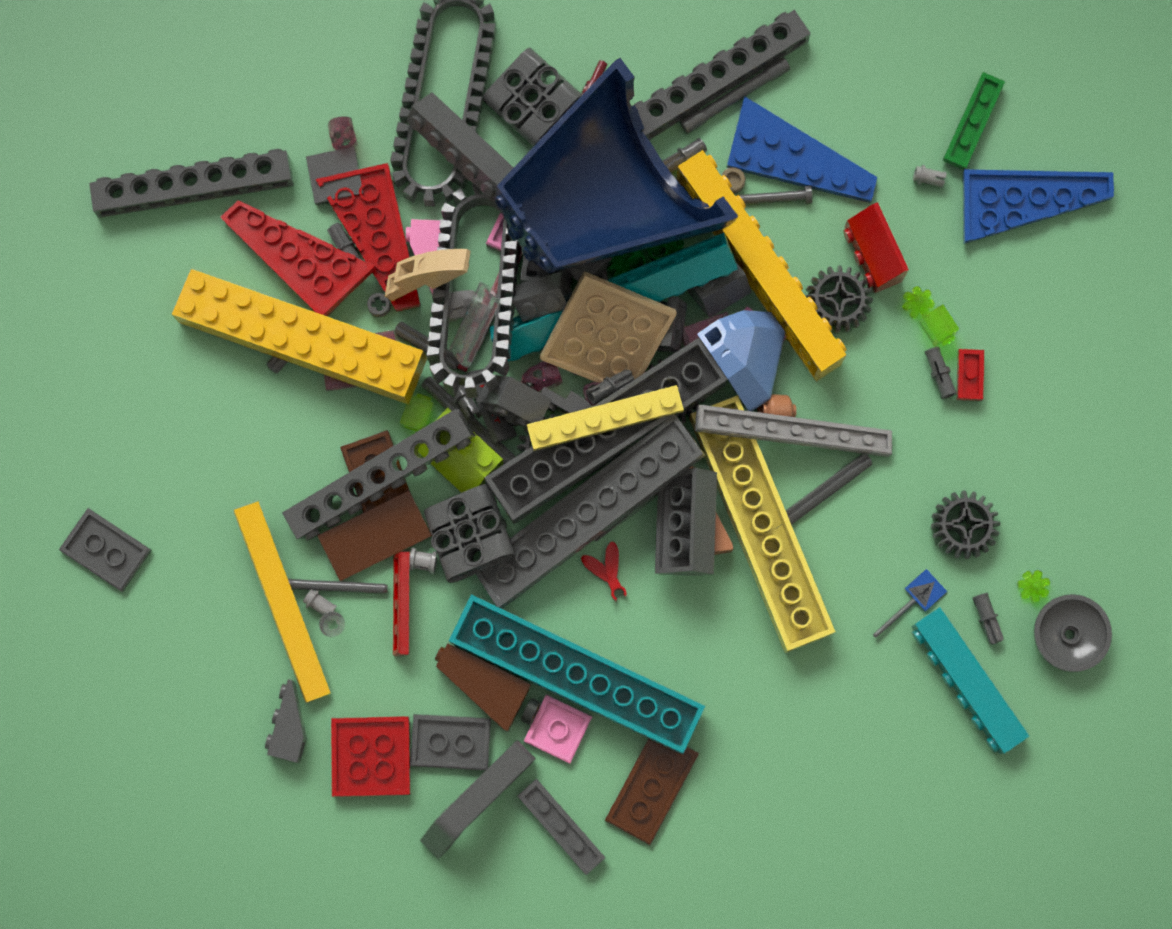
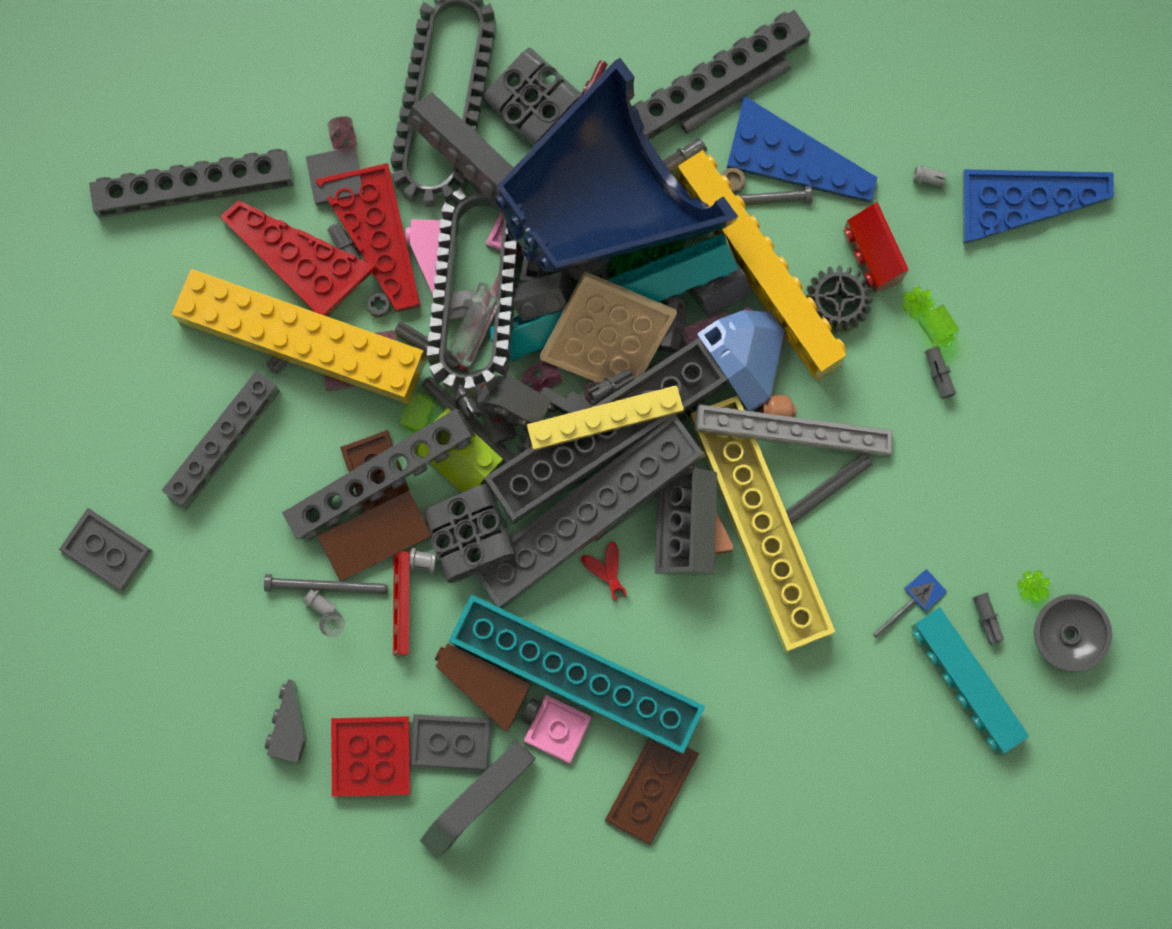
(221, 440): none -> dark grey brick
(281, 601): yellow tile -> none
(427, 269): tan slope -> none
(561, 826): dark grey plate -> none
(970, 375): red plate -> none
(973, 121): green plate -> none
(987, 523): dark grey gear -> none

